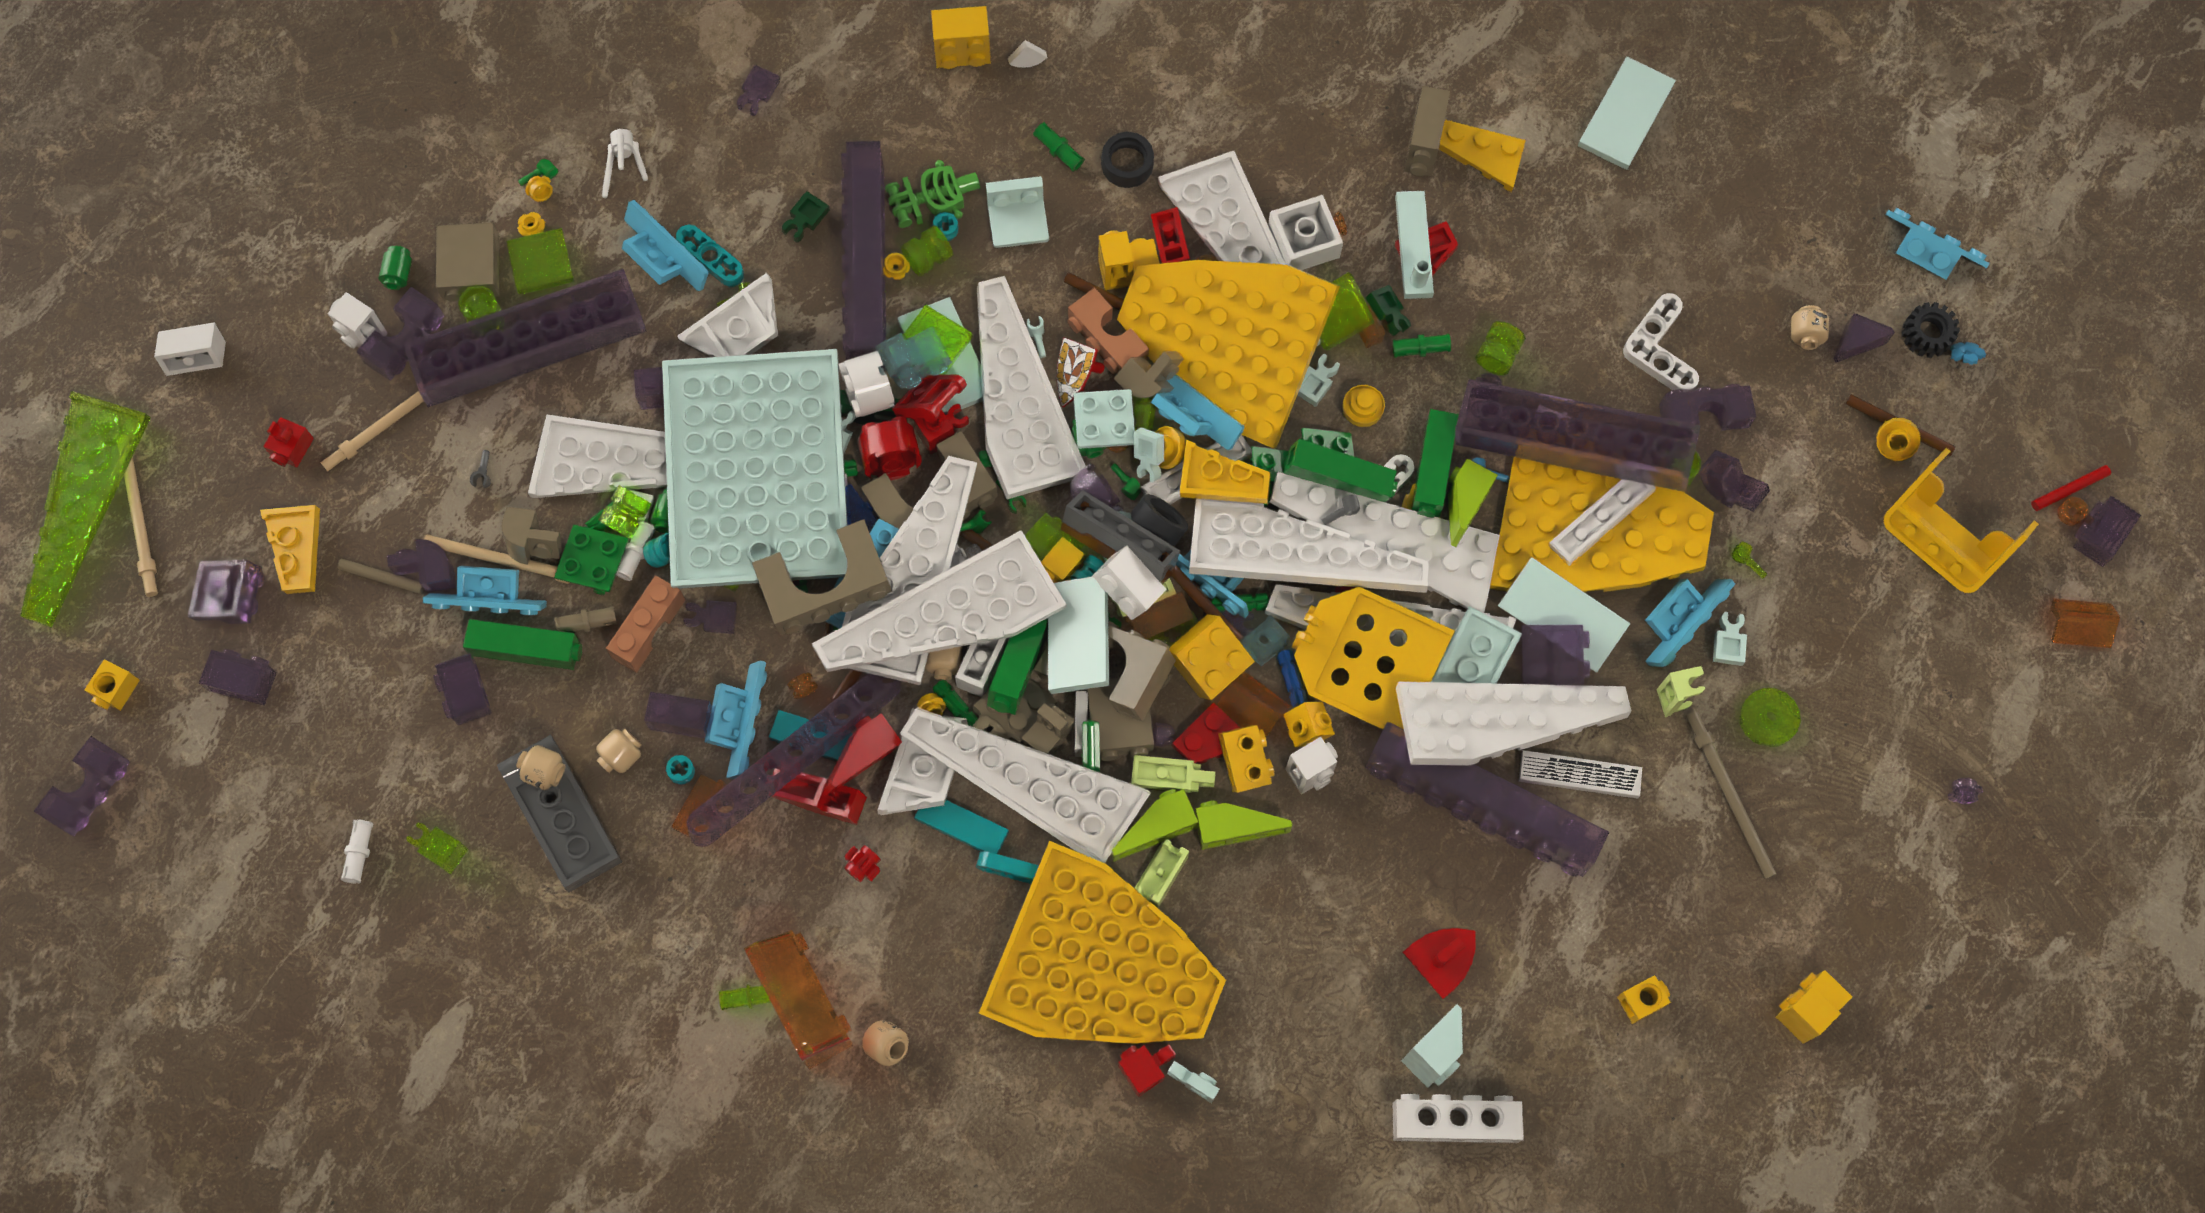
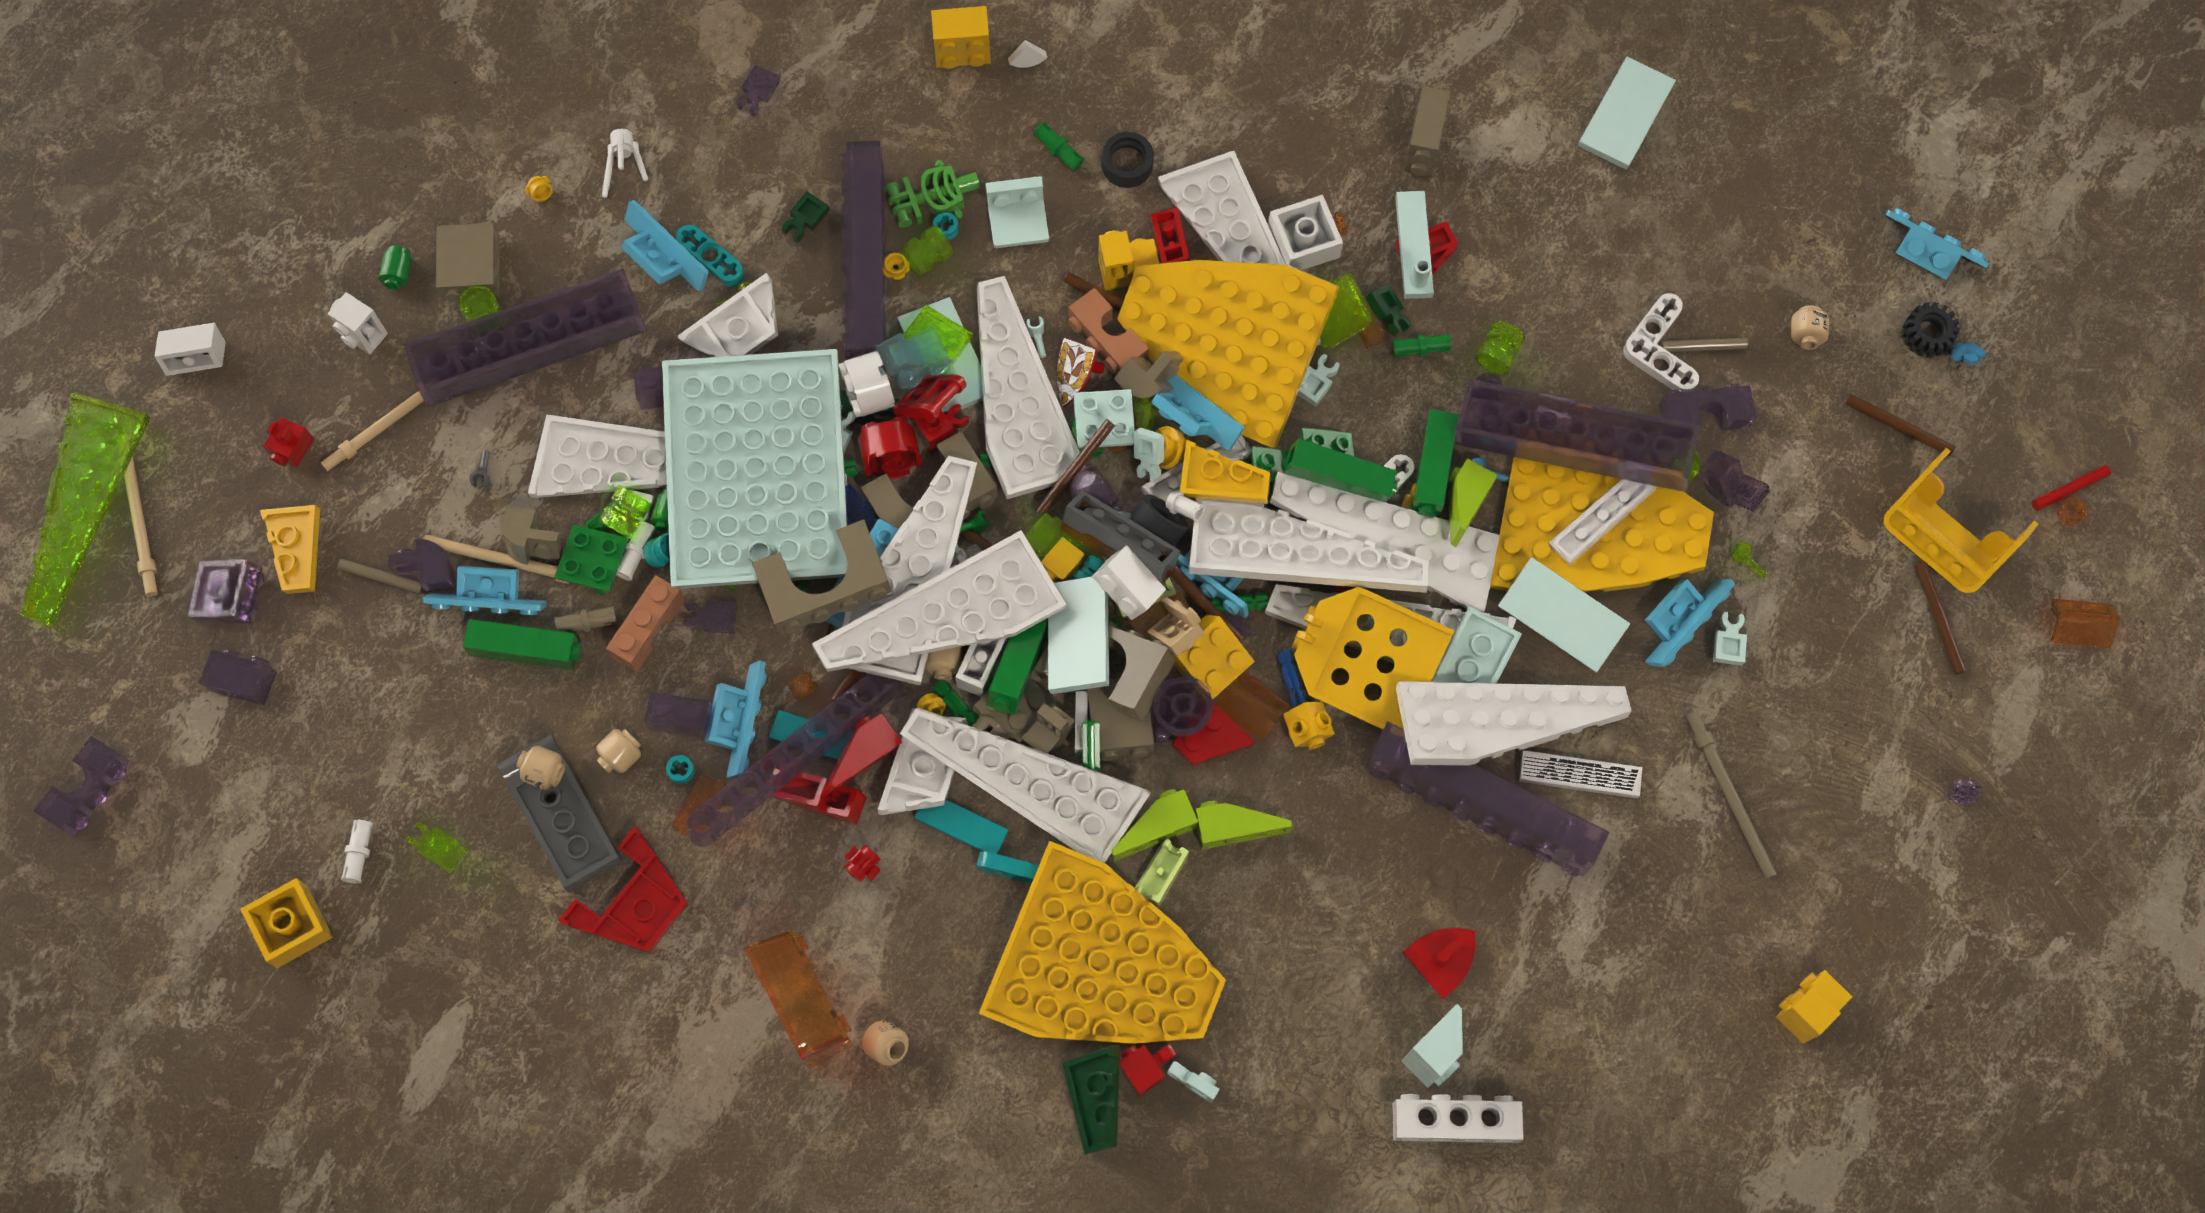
(106, 675): yellow brick -> none
(286, 923): none -> yellow brick
(388, 354): arch -> none
(462, 689): clear purple brick -> none
(532, 217): yellow plate -> none
(540, 261): clear neon green tile -> none
(544, 168): green hand -> none
(641, 910): none -> red wing
(743, 997): clear neon green axle -> none
(1019, 498): green hand -> none
(1078, 463): none -> reddish brown bar
(1094, 1097): none -> dark green wing
(1132, 486): green hand -> none
(1170, 774): yellowish green hinge -> none
(1177, 628): none -> tan bracket
(1179, 504): none -> white pin
(1183, 706): none -> cylinder
(1246, 758): yellow brick -> none
(1277, 638): clear light blue brick -> none
(1312, 765): white brick -> none
(1350, 505): dark grey hand -> none
(1363, 405): yellow plate -> none
(1485, 150): yellow wing -> none
(1554, 654): clear purple plate -> none
(1633, 1005): yellow brick -> none
(1677, 689): yellowish green hinge -> none
(1705, 345): none -> dark tan bar
(1762, 729): clear neon green plate -> none
(1861, 336): clear purple slope -> none
(1898, 439): yellow plate -> none
(1940, 618): none -> reddish brown bar
(2106, 530): brick -> none

